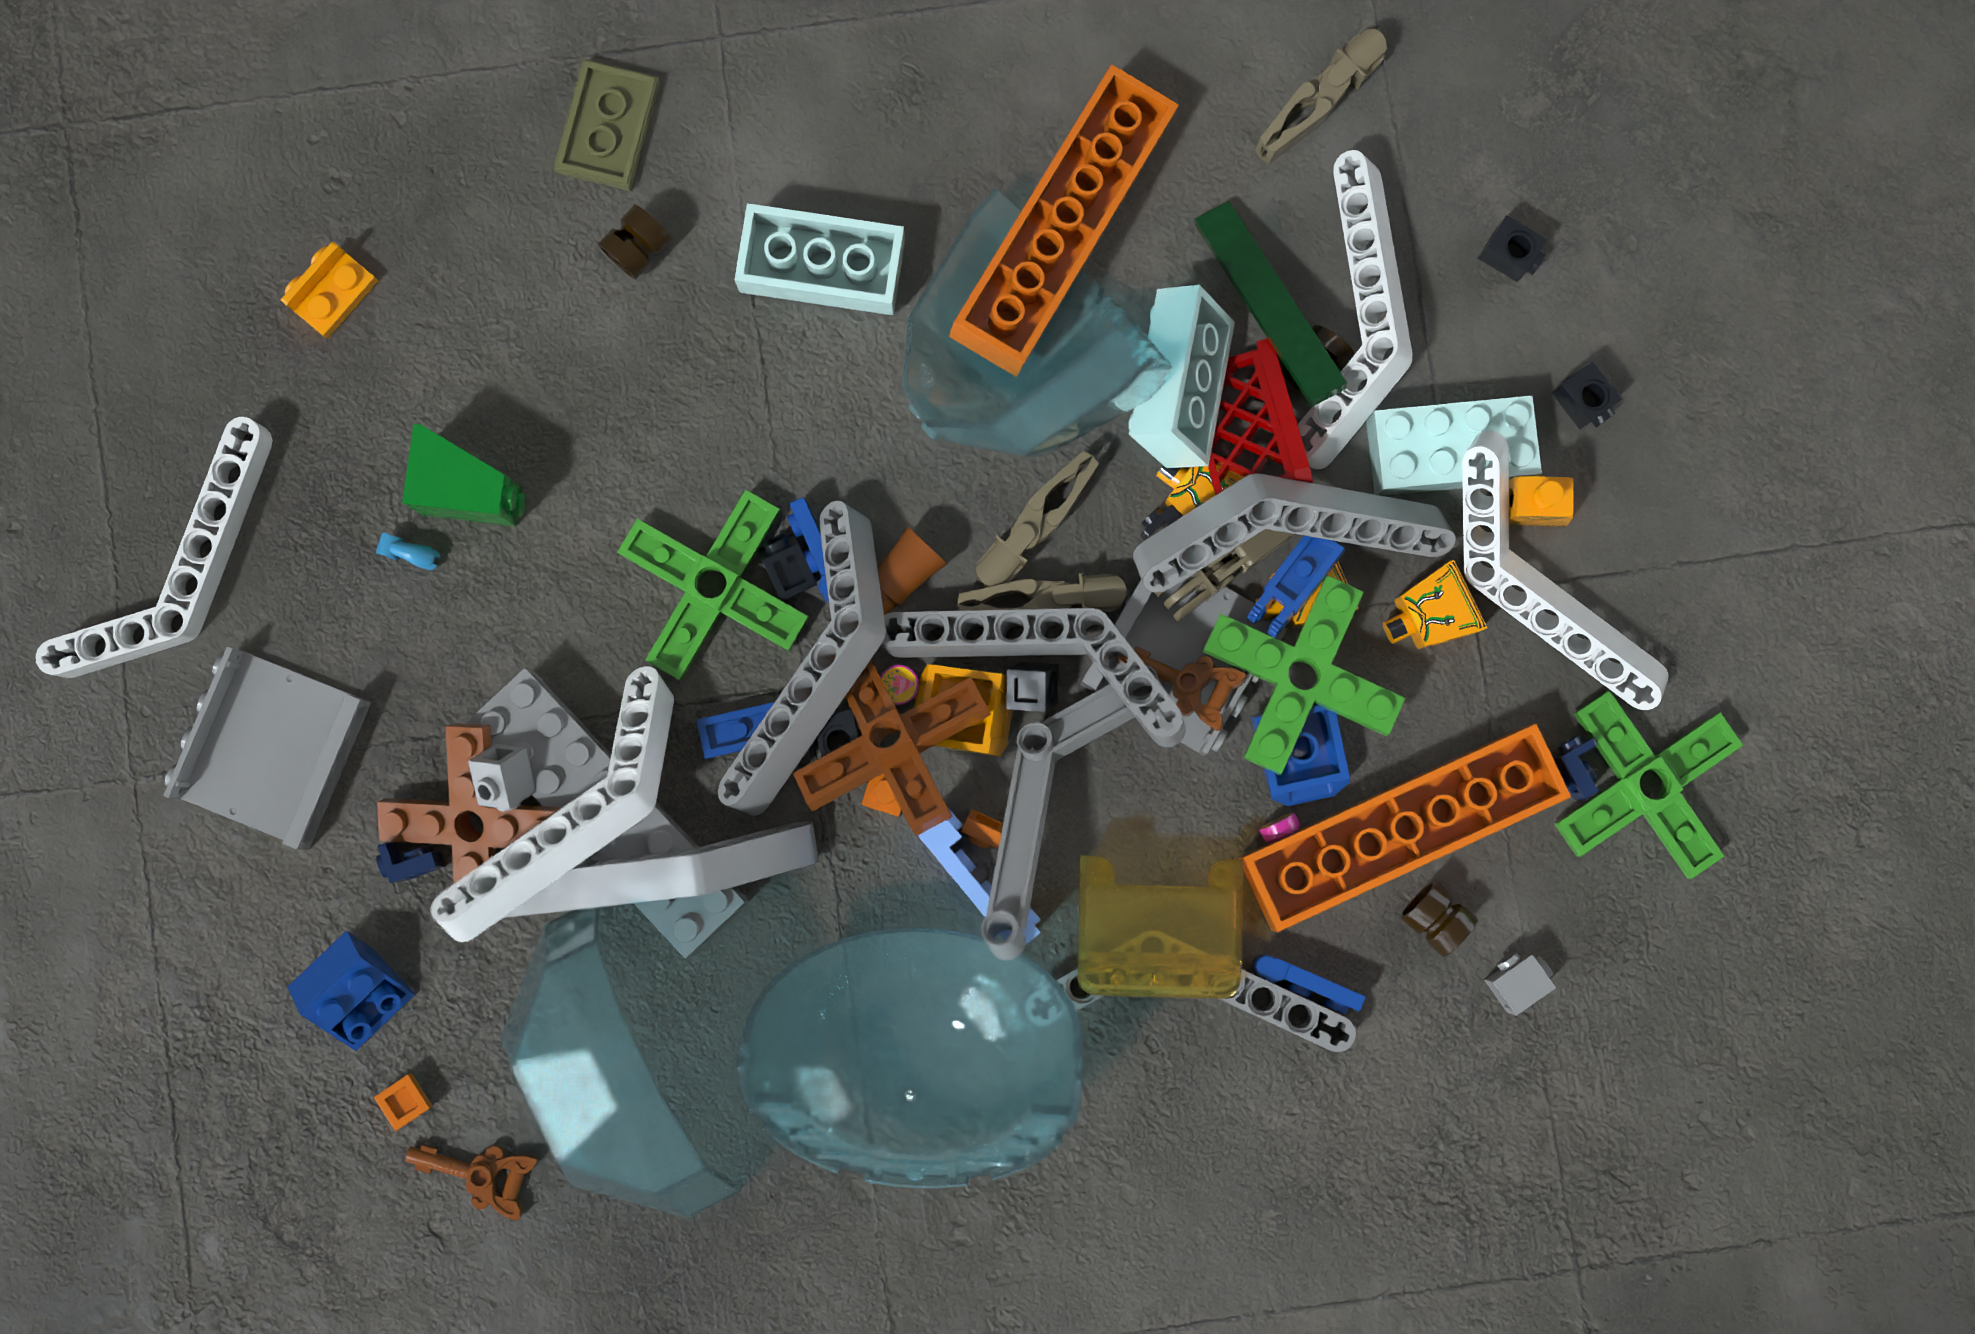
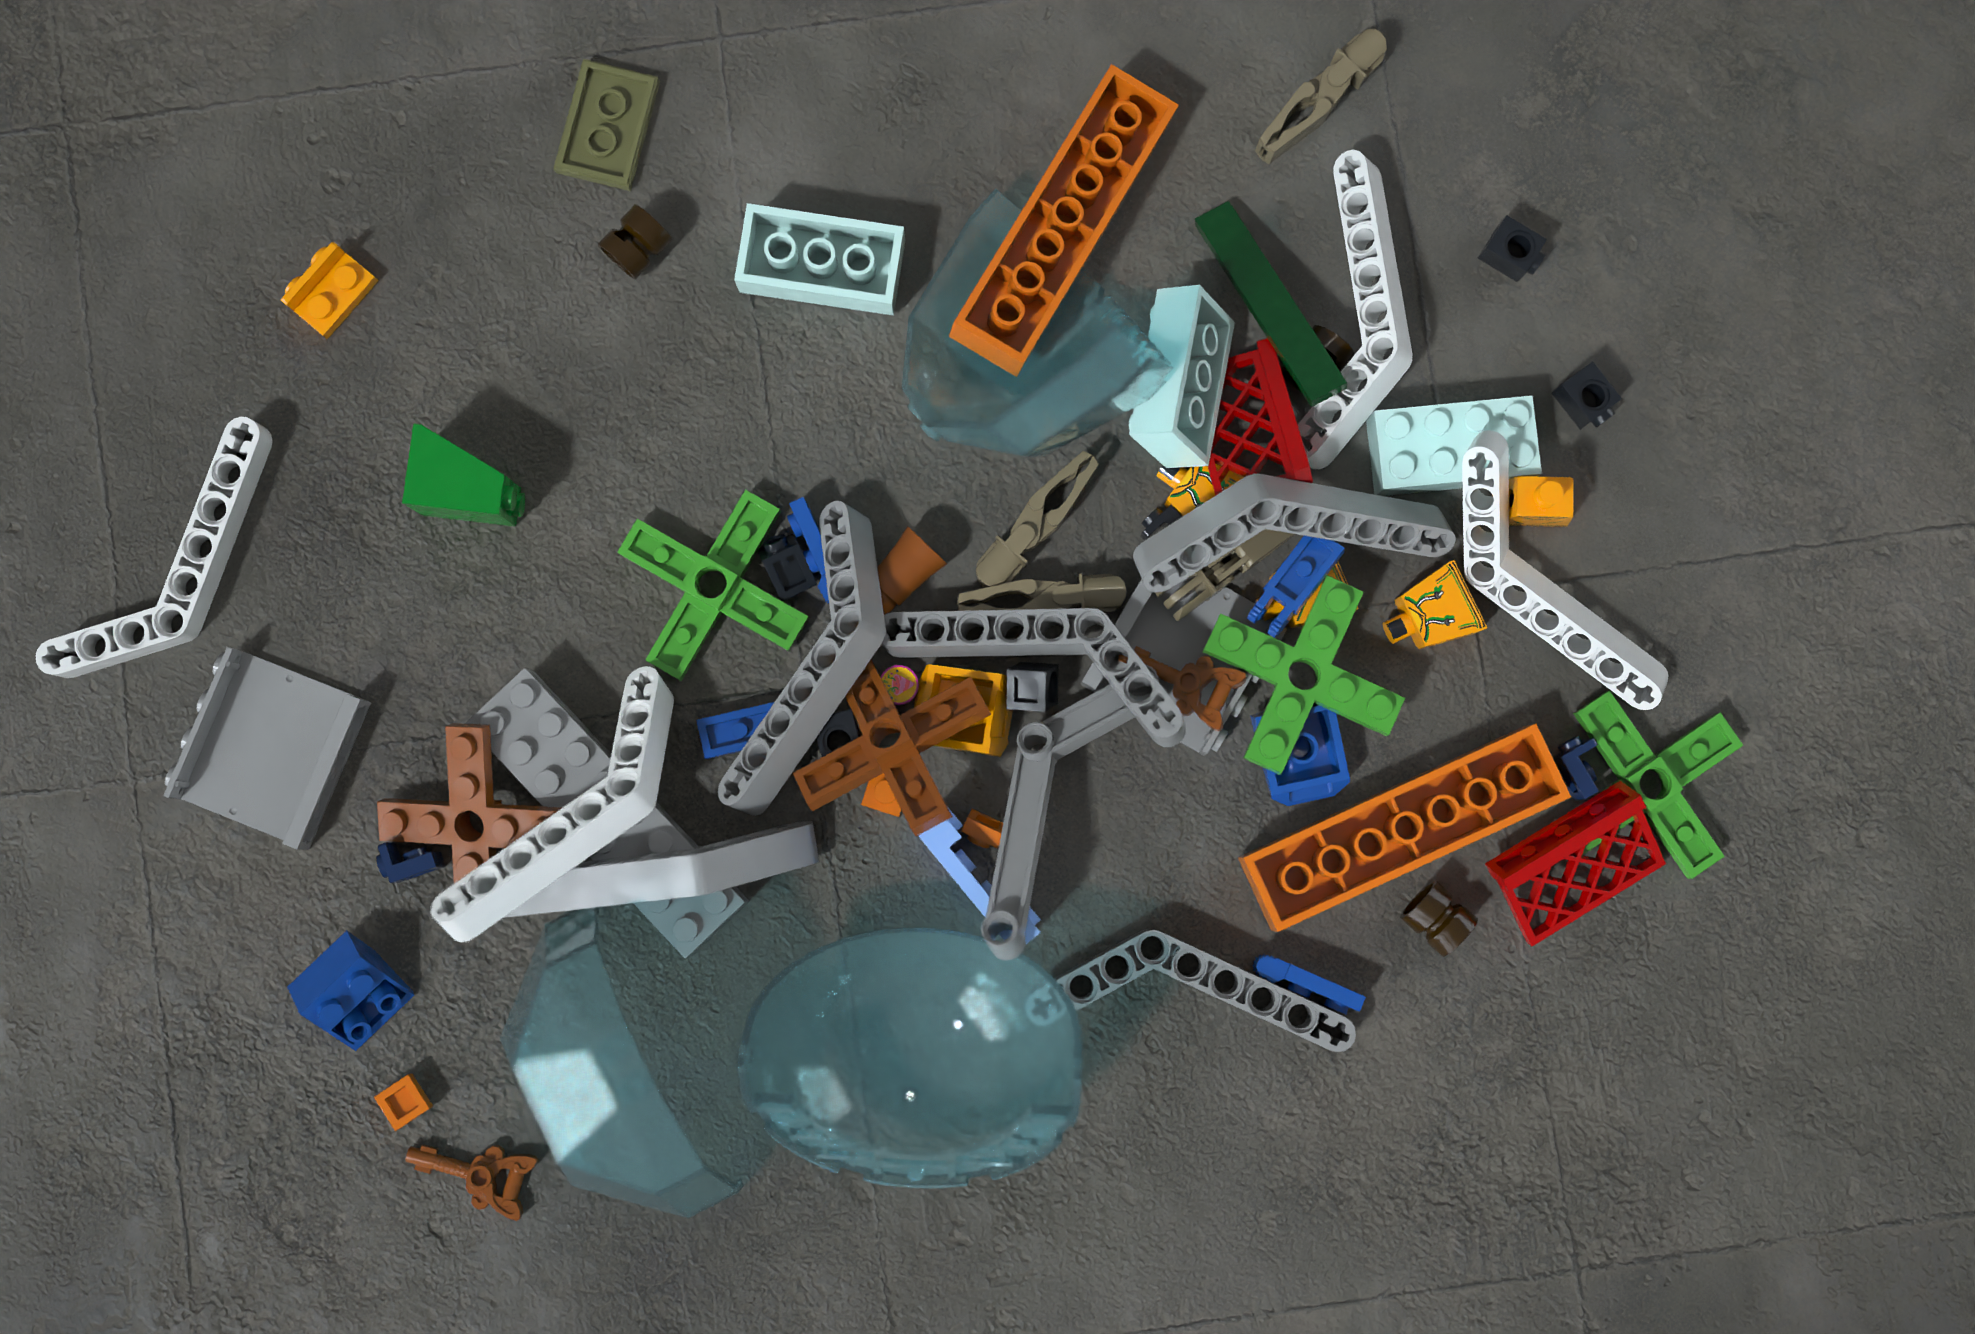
(416, 554): dark azure arm -> none
(502, 777): light grey brick -> none
(1159, 936): clear yellow windscreen -> none
(1280, 827): dark pink tile -> none
(1520, 981): light grey brick -> none
(1566, 840): none -> red fence

